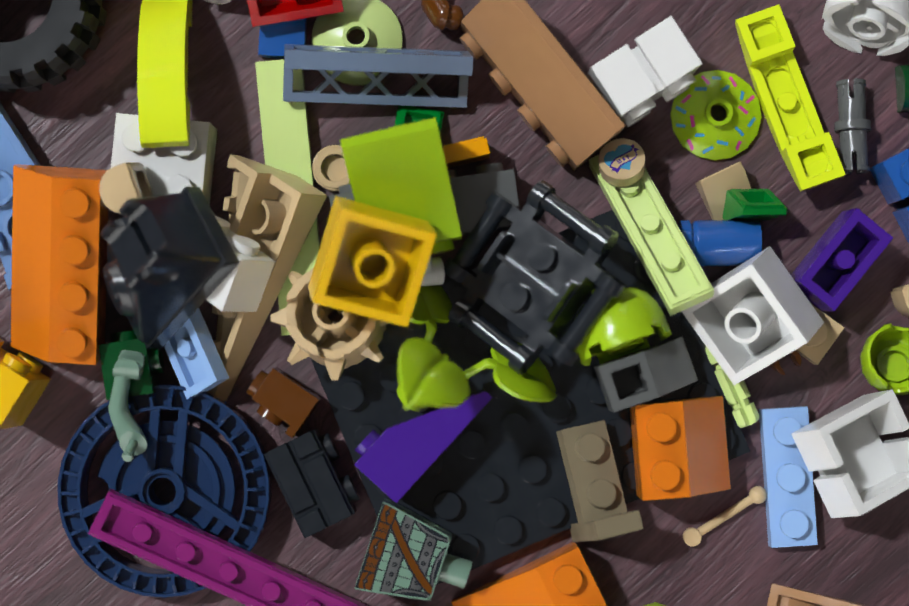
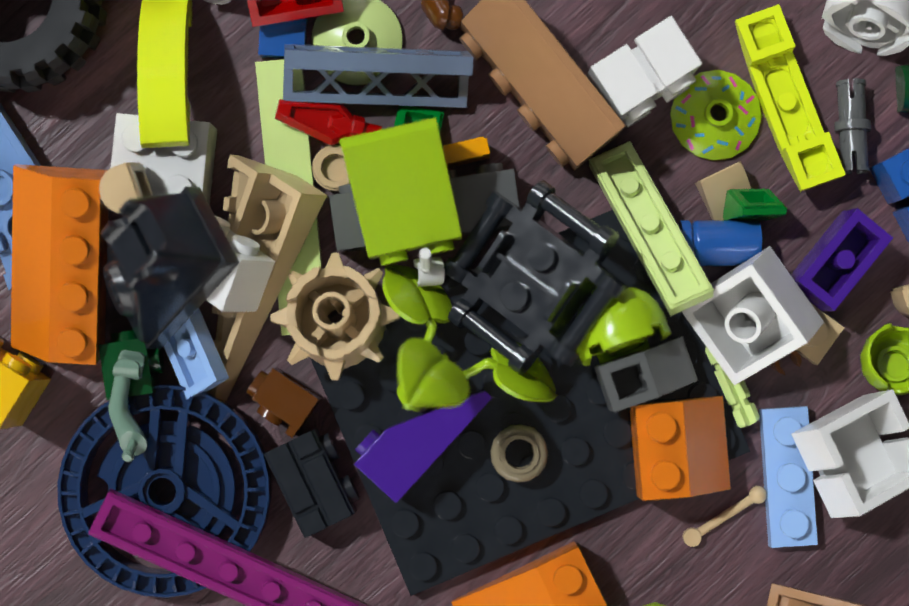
(323, 120): none -> red piece
(371, 261): yellow brick -> none
(409, 556): torso -> none
(511, 472): none -> dark tan piece
(595, 484): dark tan bracket -> none
(622, 162): tan tile -> none

